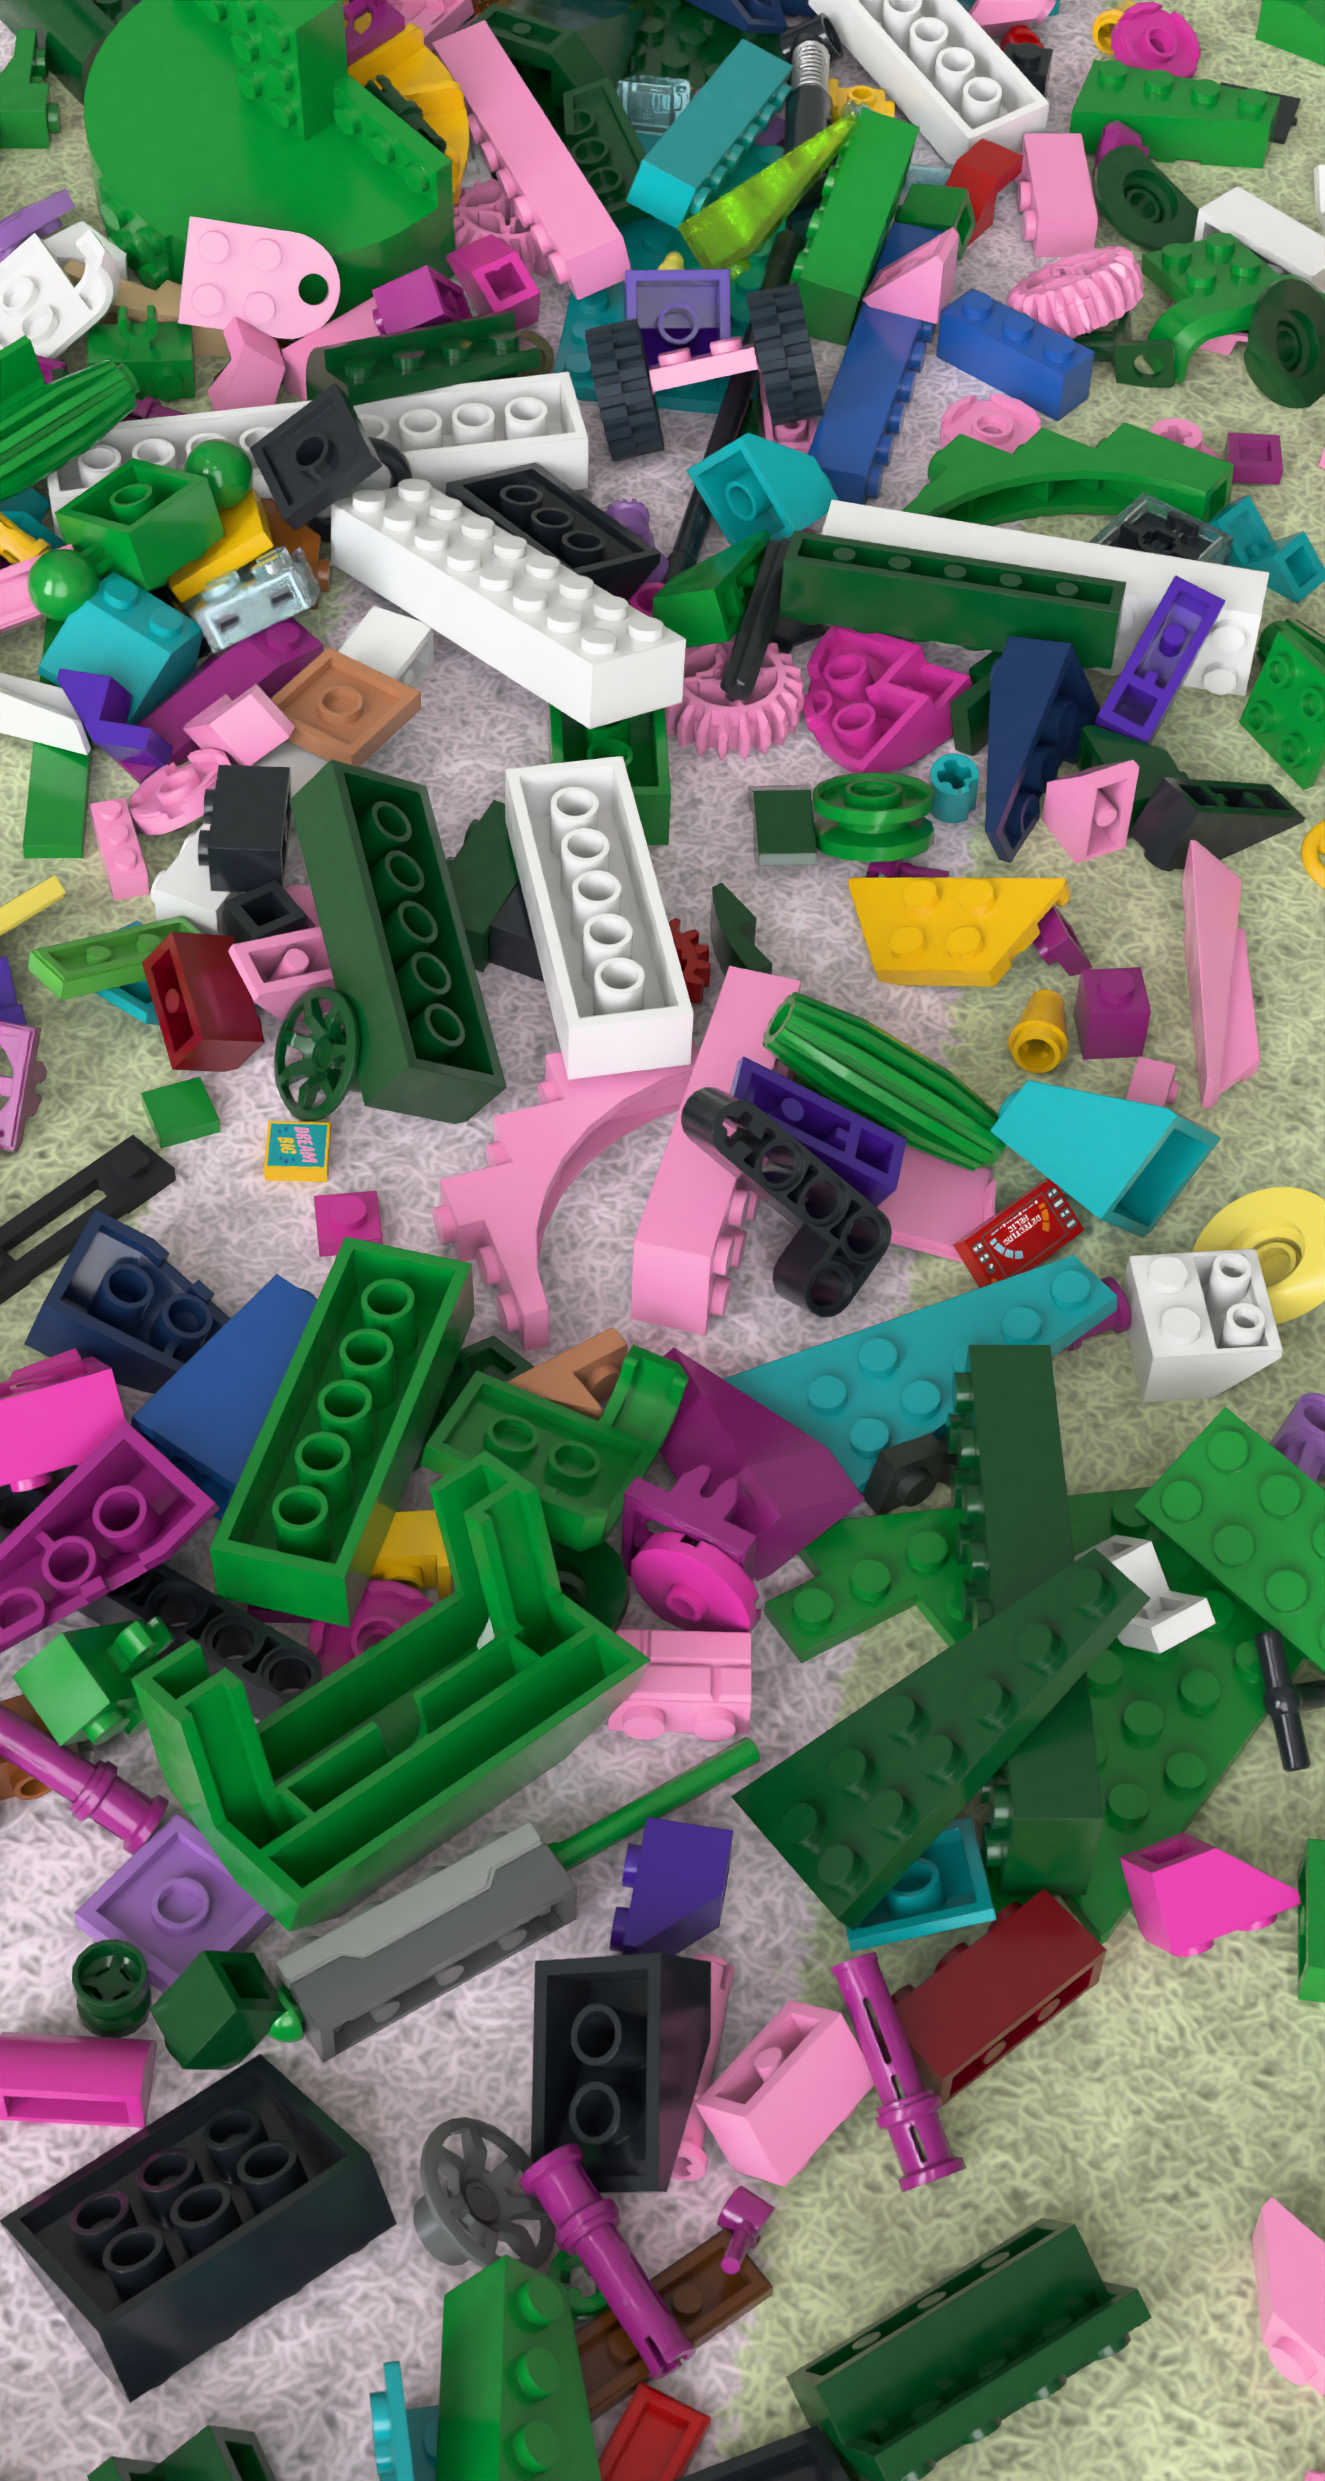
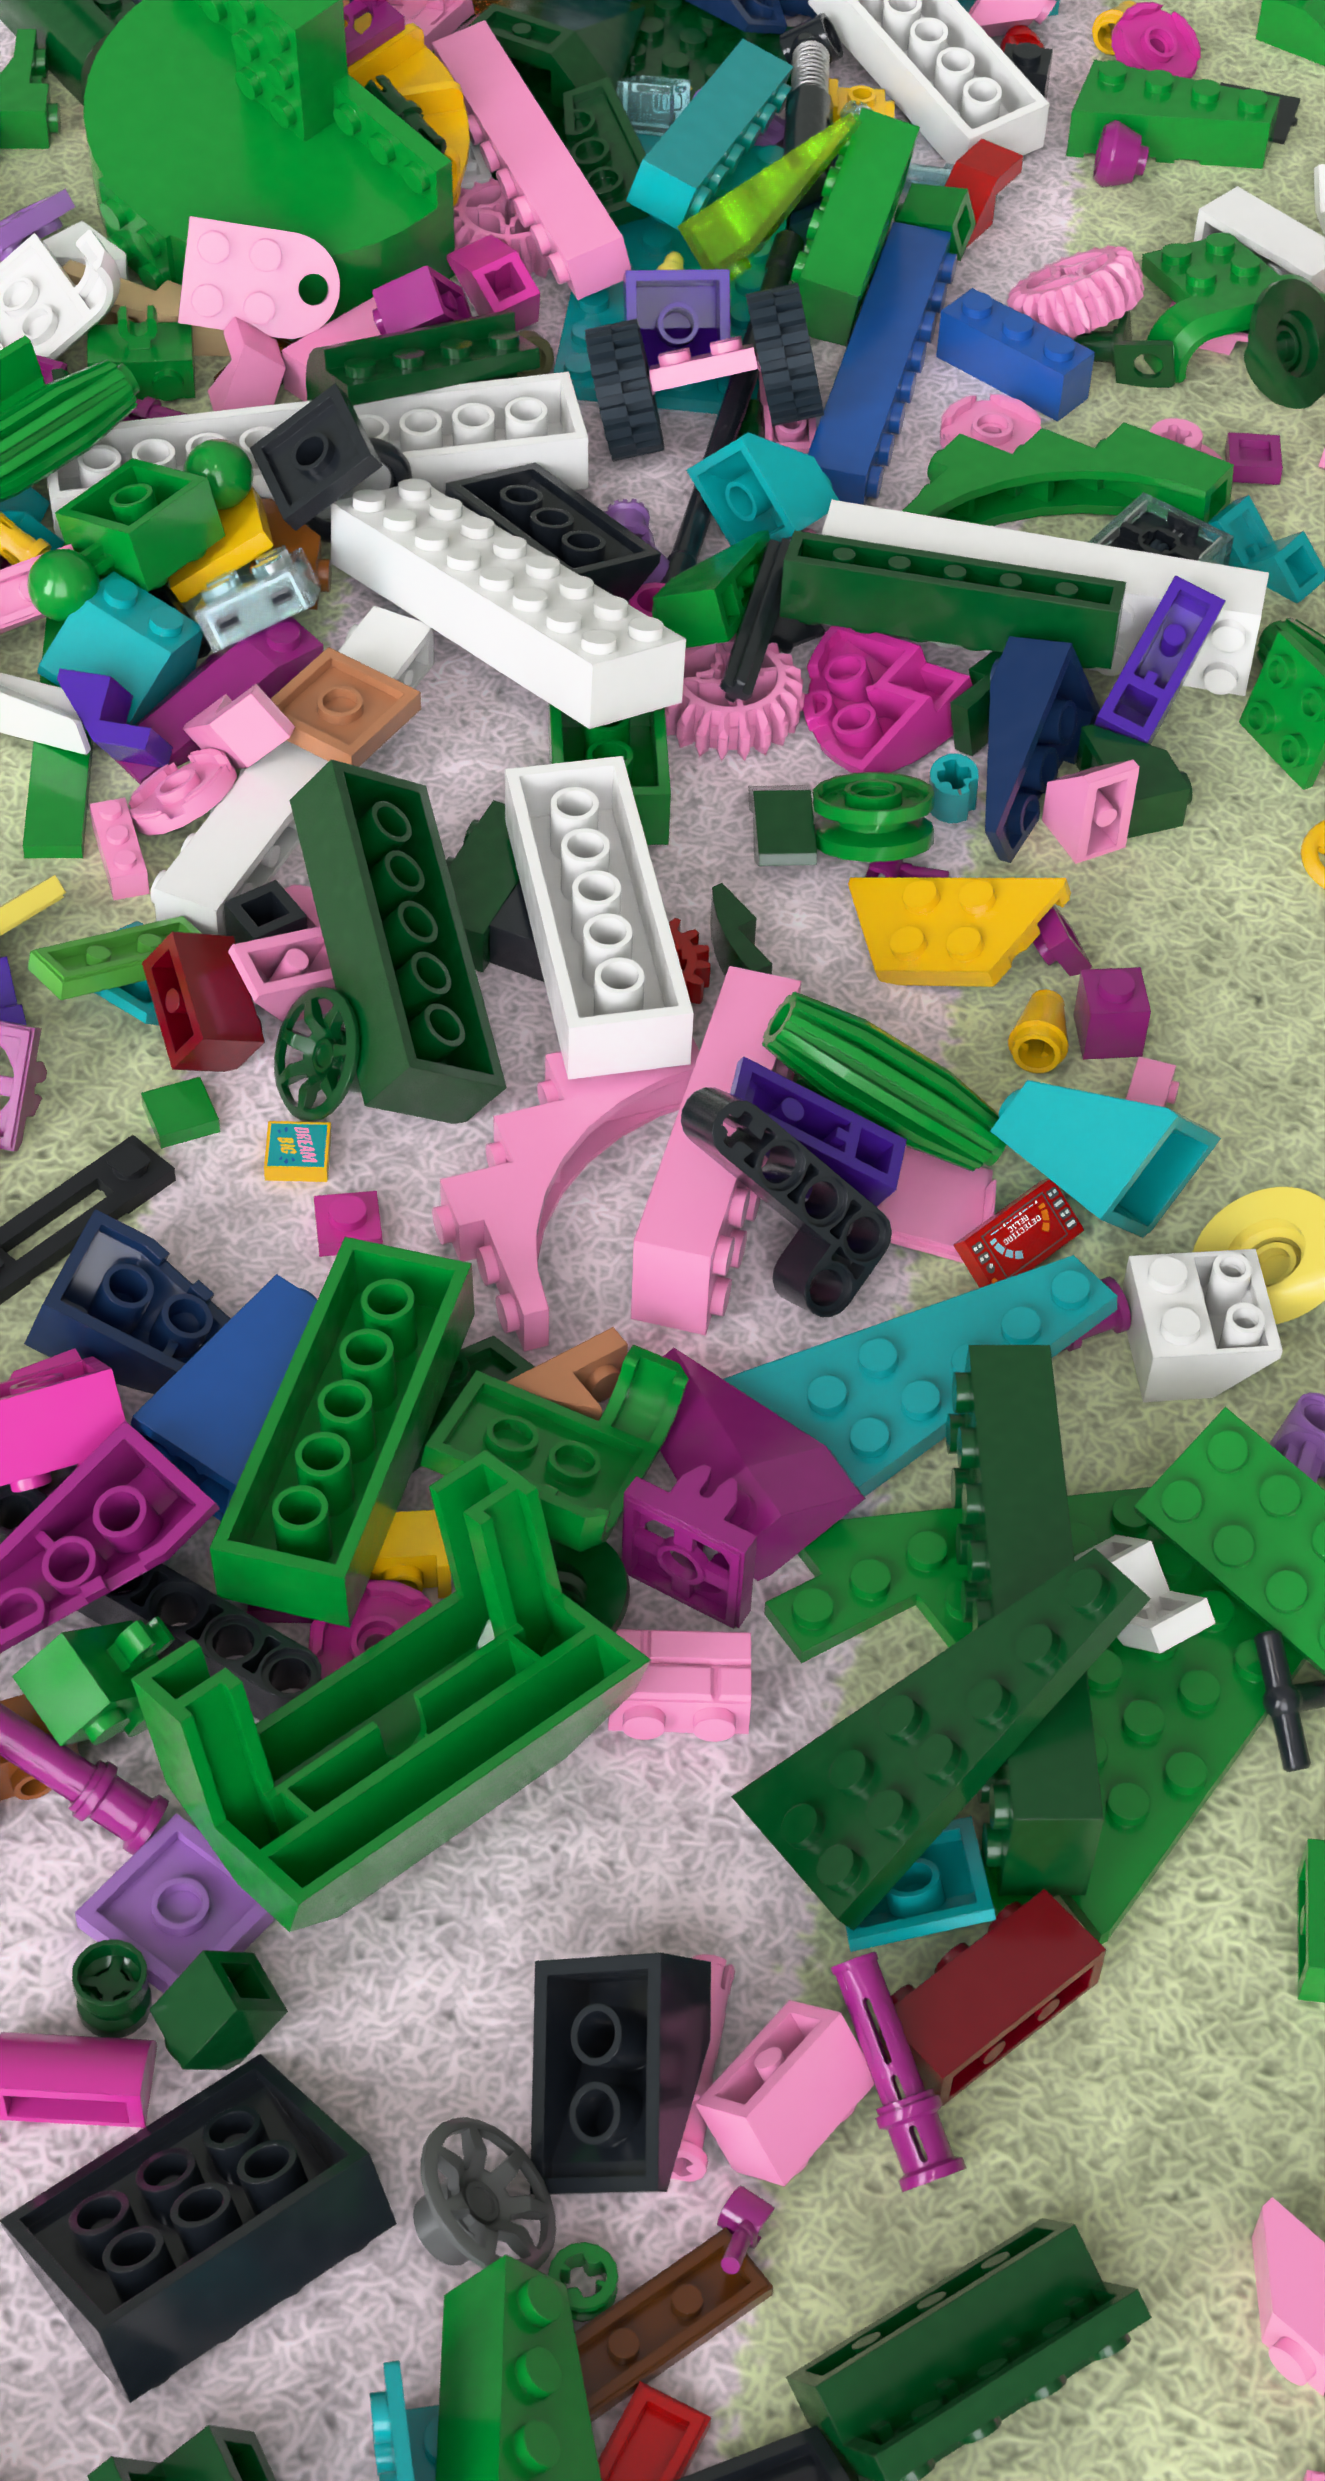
(247, 827): black brick -> none
(459, 1920): piece -> none
(589, 2228): magenta pin -> none
(676, 1887): dark purple slope -> none
(694, 1585): dark pink plate -> none
(909, 1473): pearl dark grey plate -> none
(919, 281): bright pink slope -> none
(1056, 195): bright pink brick -> none
(1142, 200): dark green hat -> none
(1195, 1893): dark pink slope -> none
(1215, 813): black slope -> none
(1217, 975): bright pink wedge -> none

